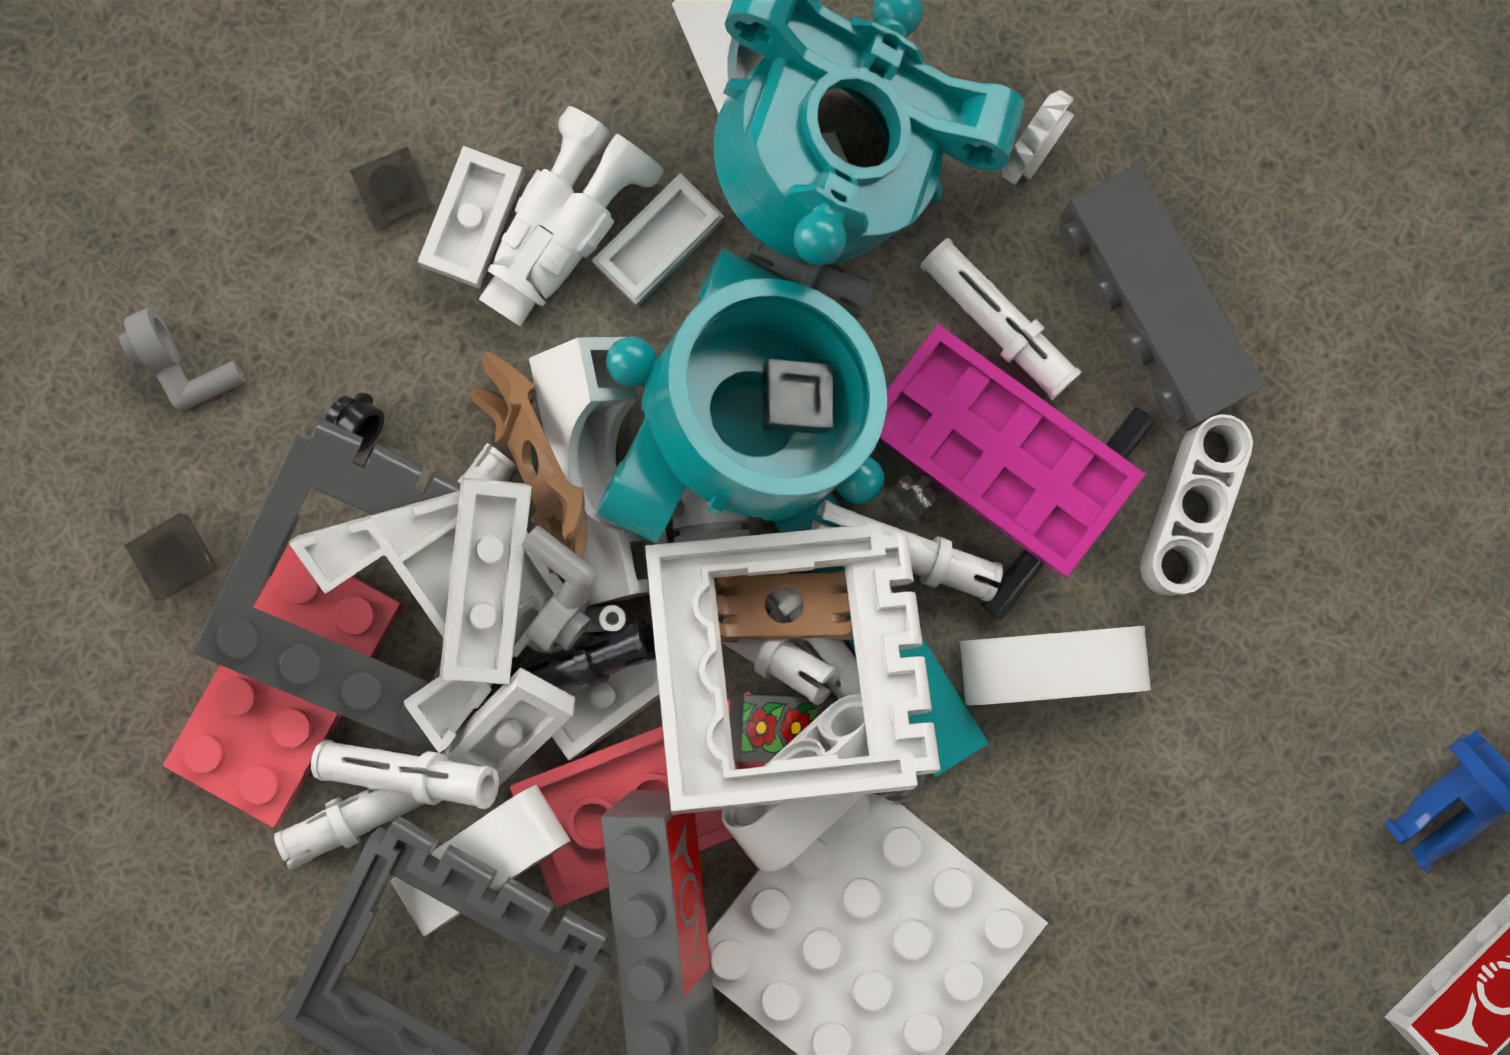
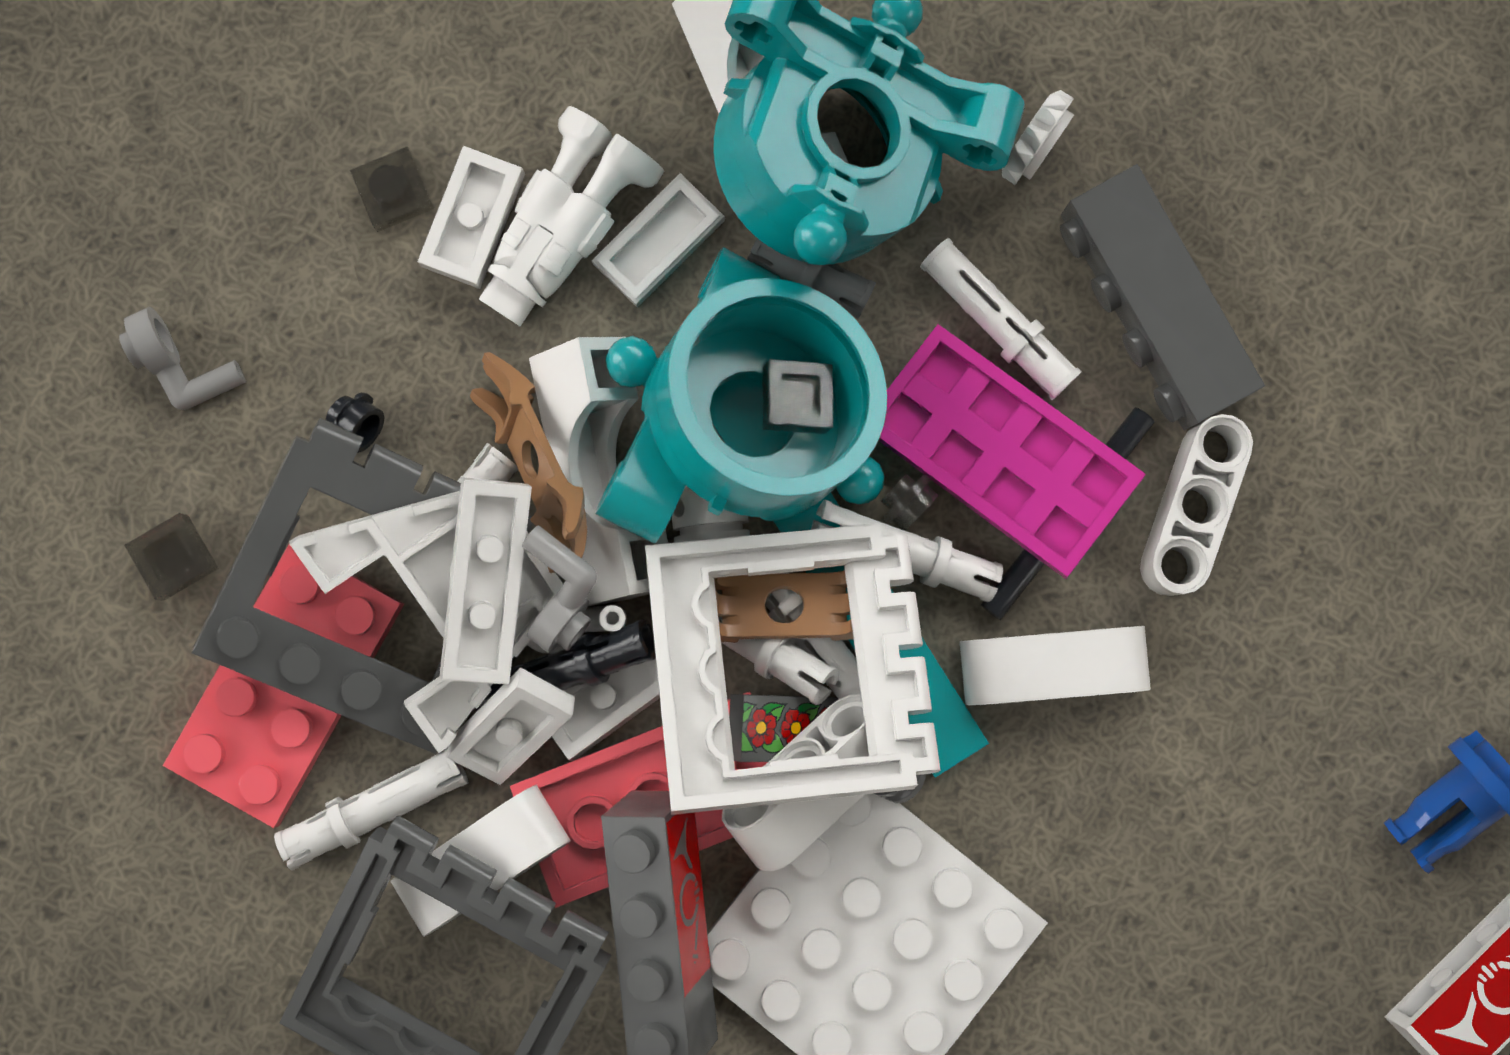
(425, 777): white pin -> none

